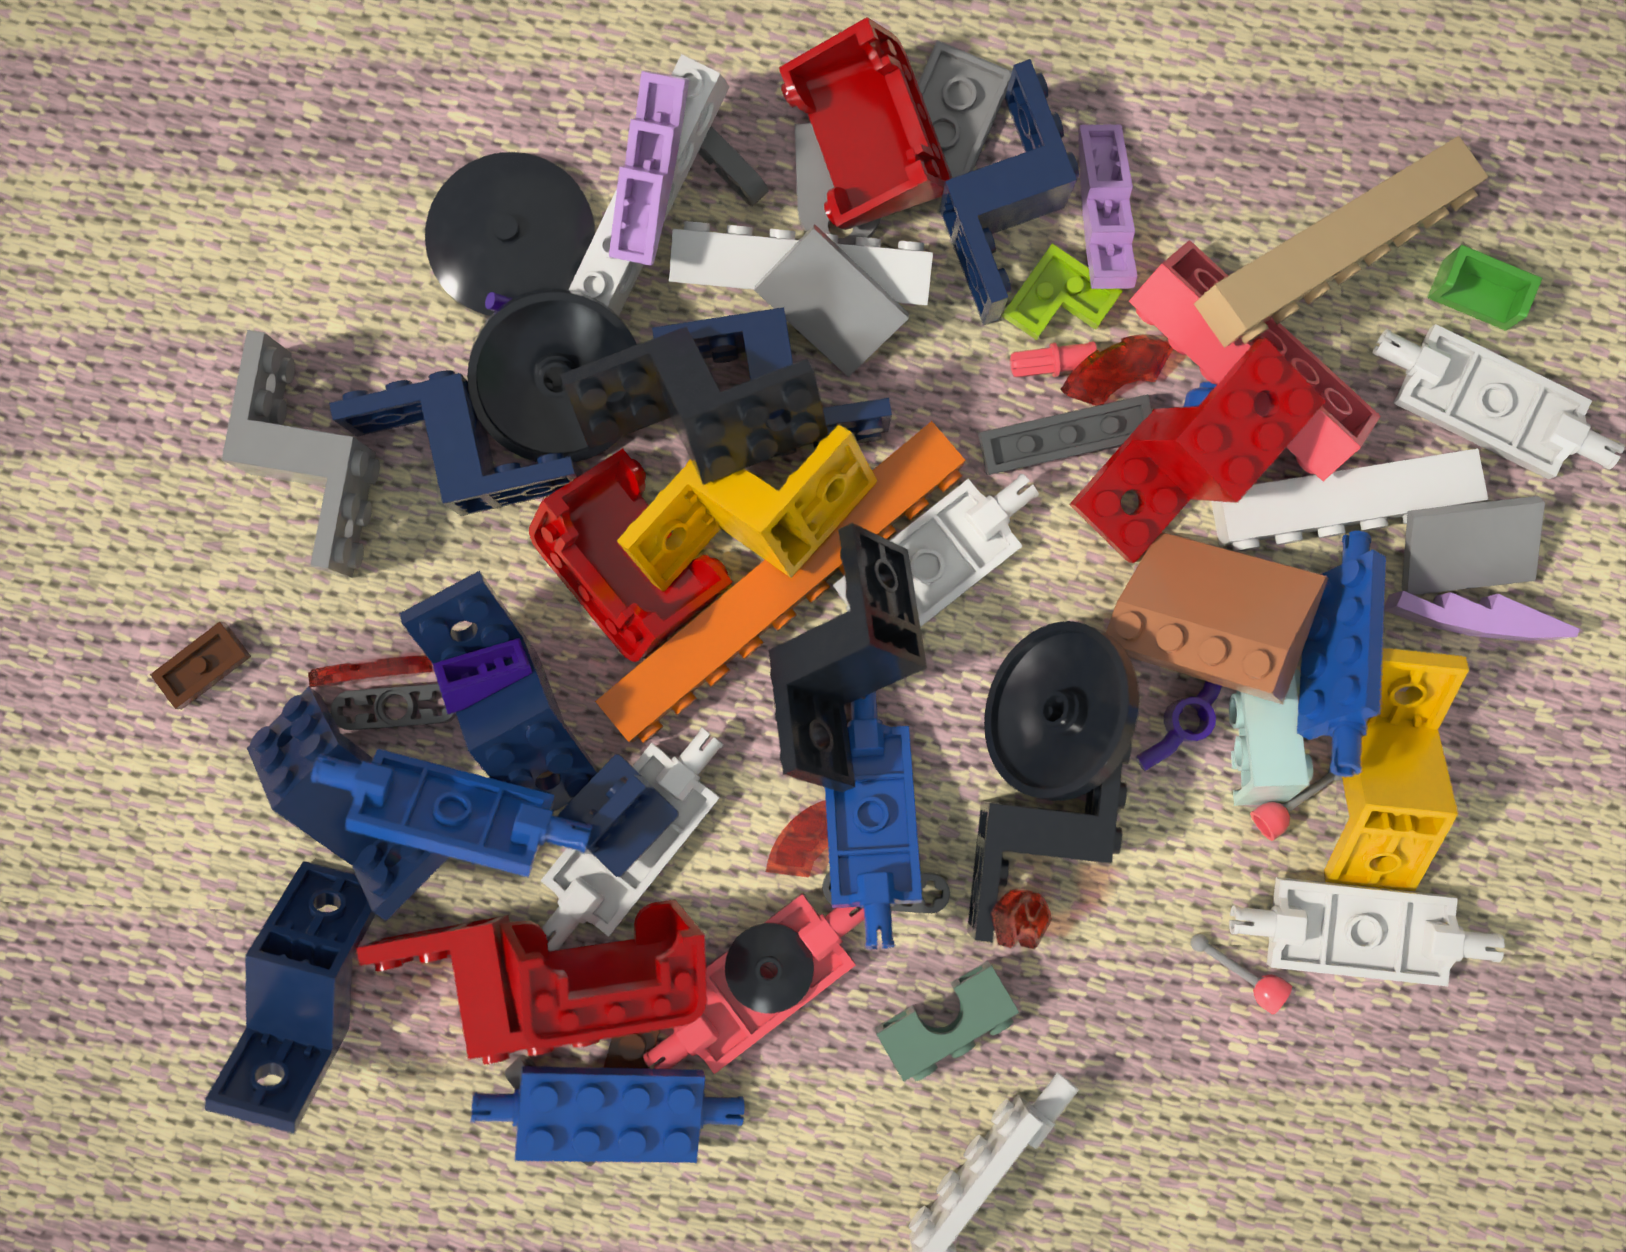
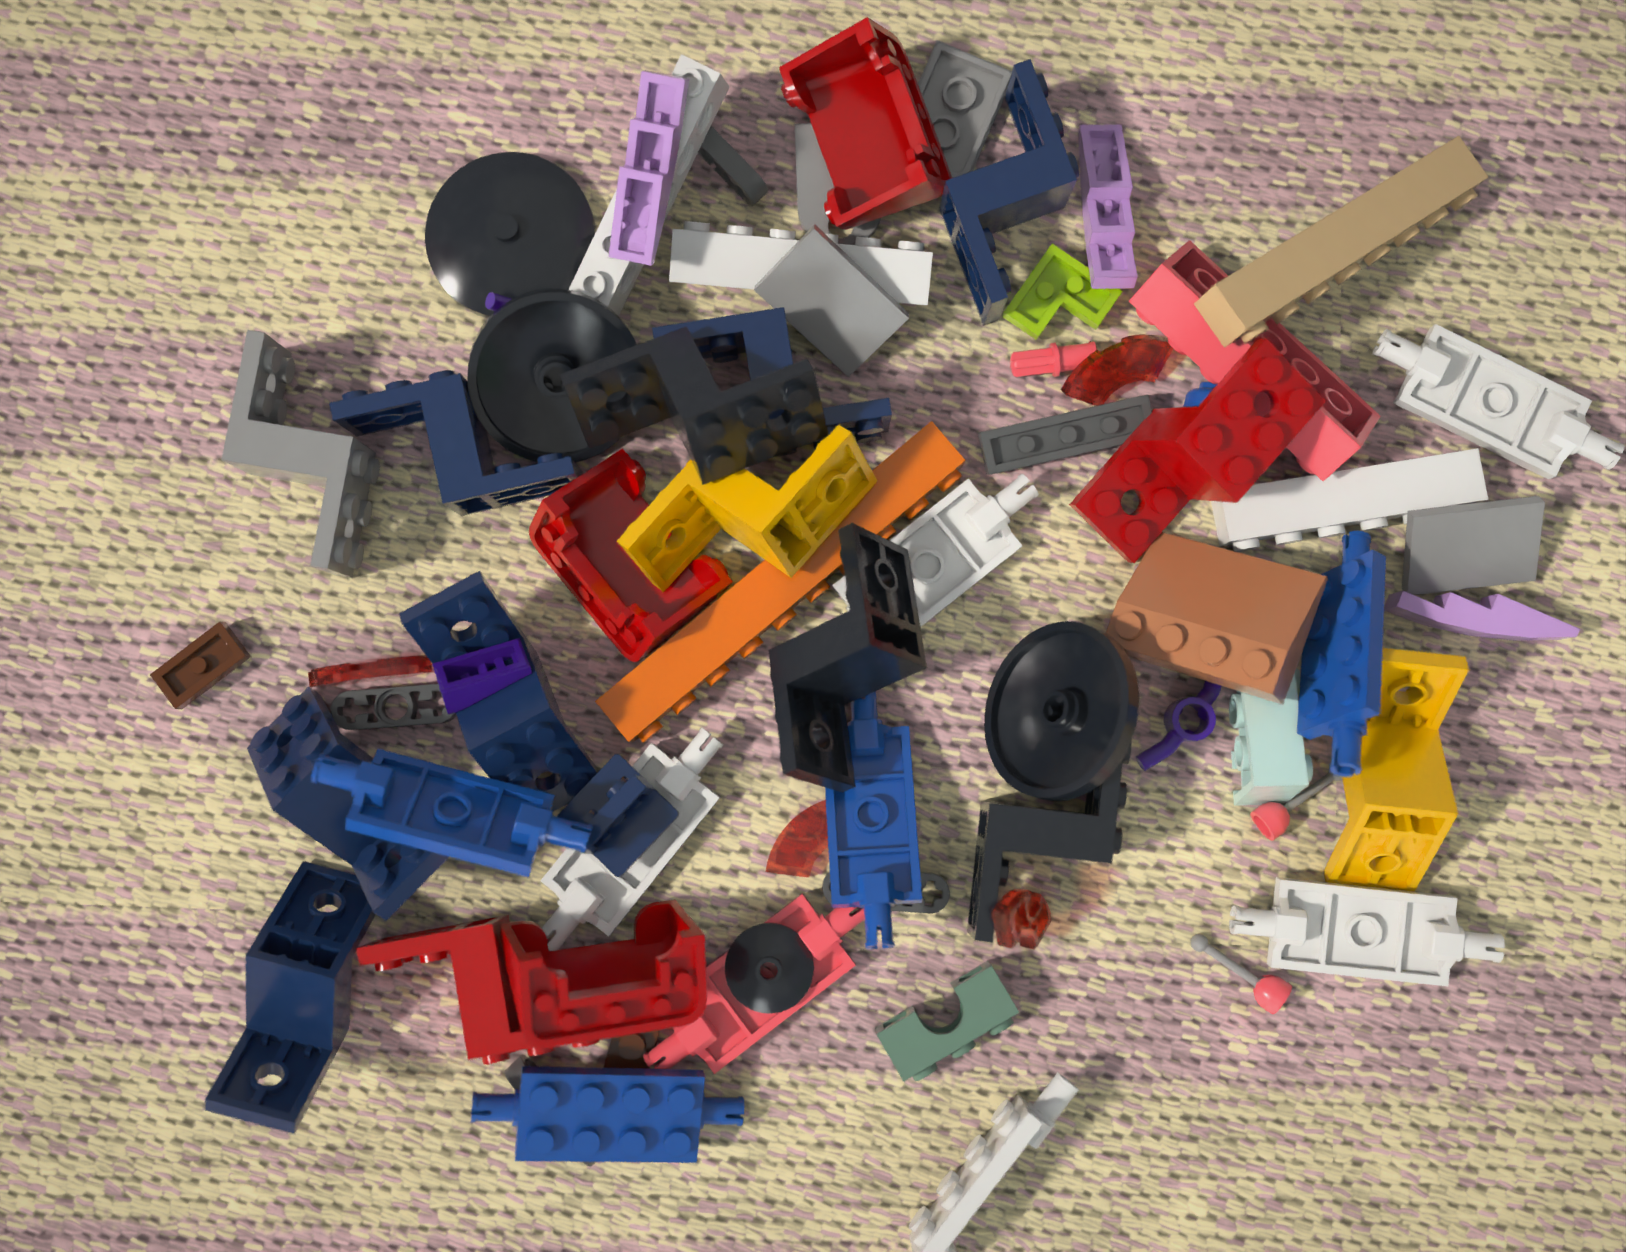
(1484, 287): bright green panel -> none

